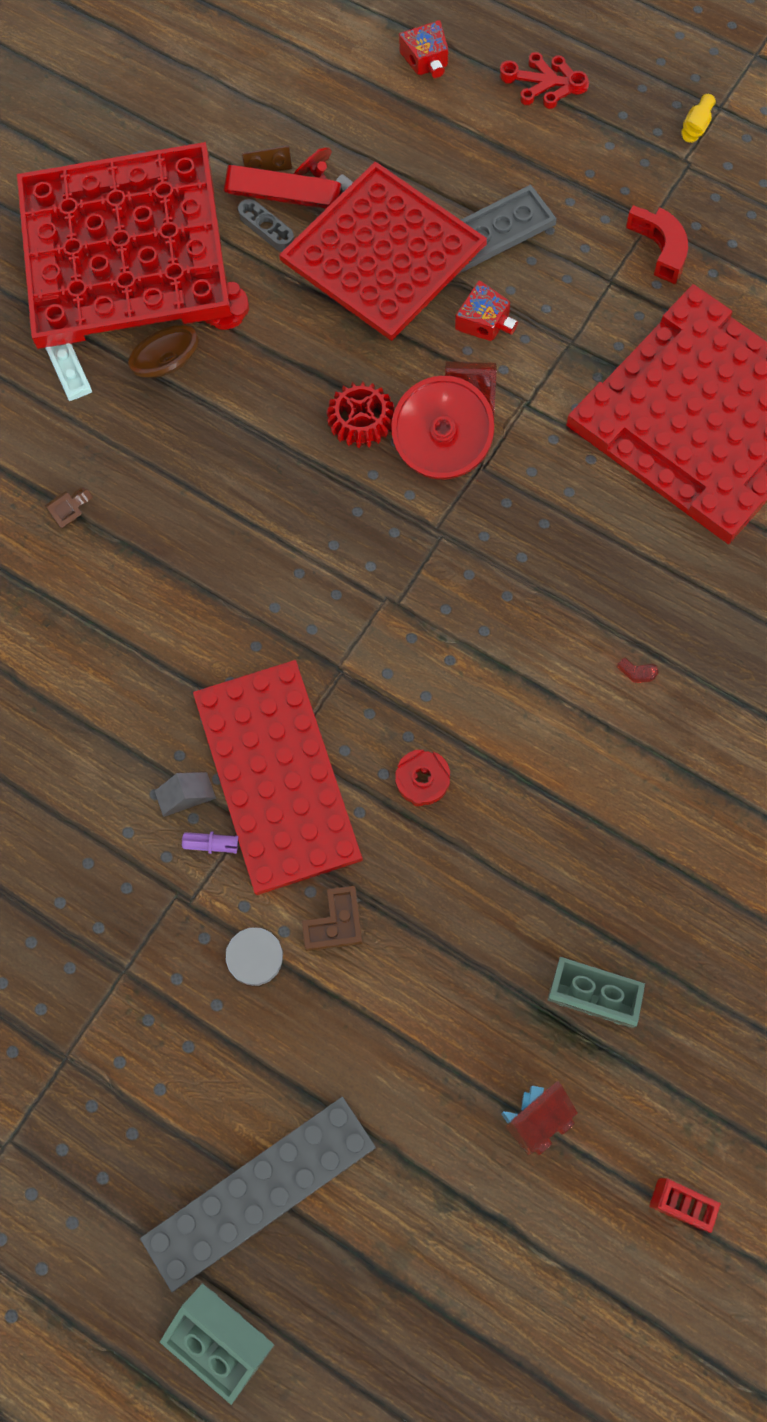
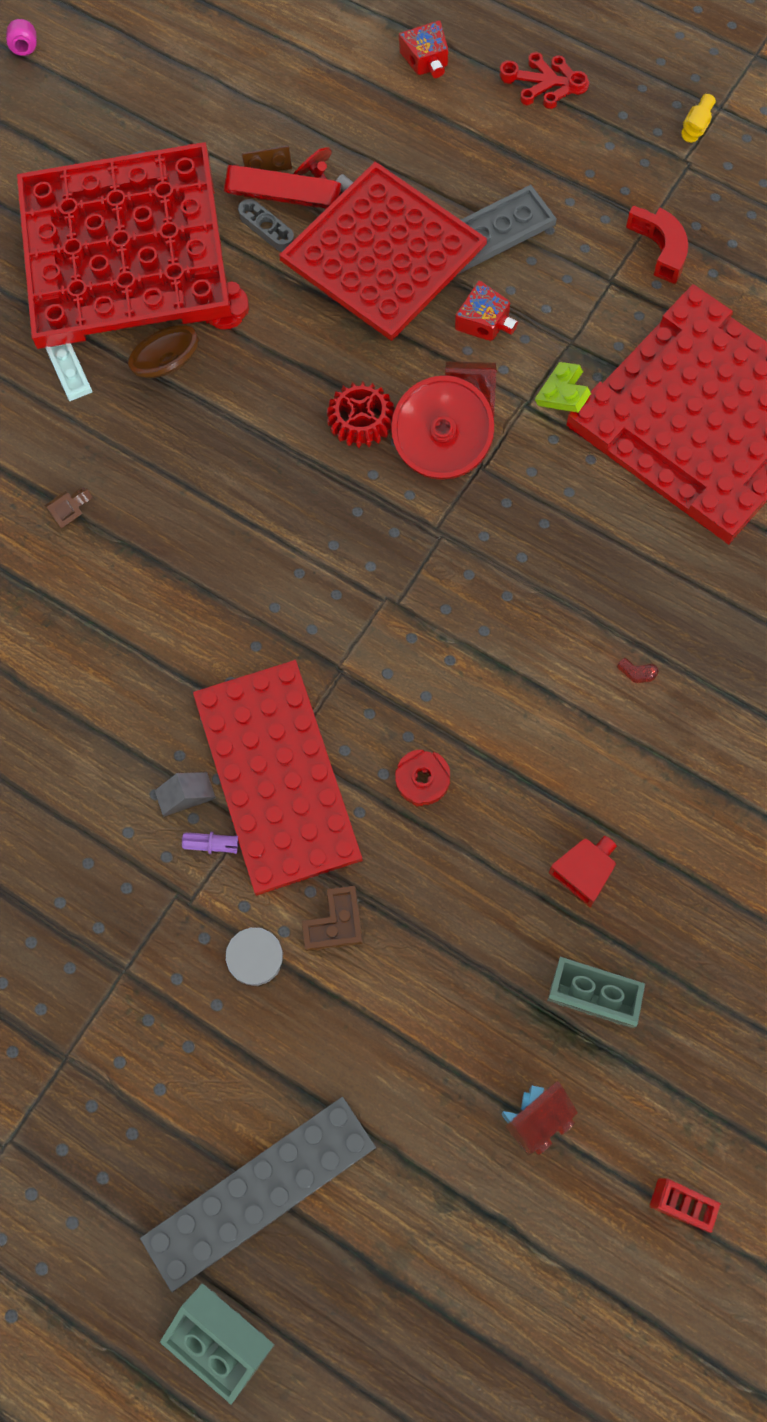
(21, 37): none -> dark pink head
(560, 389): none -> lime plate
(585, 868): none -> red torso

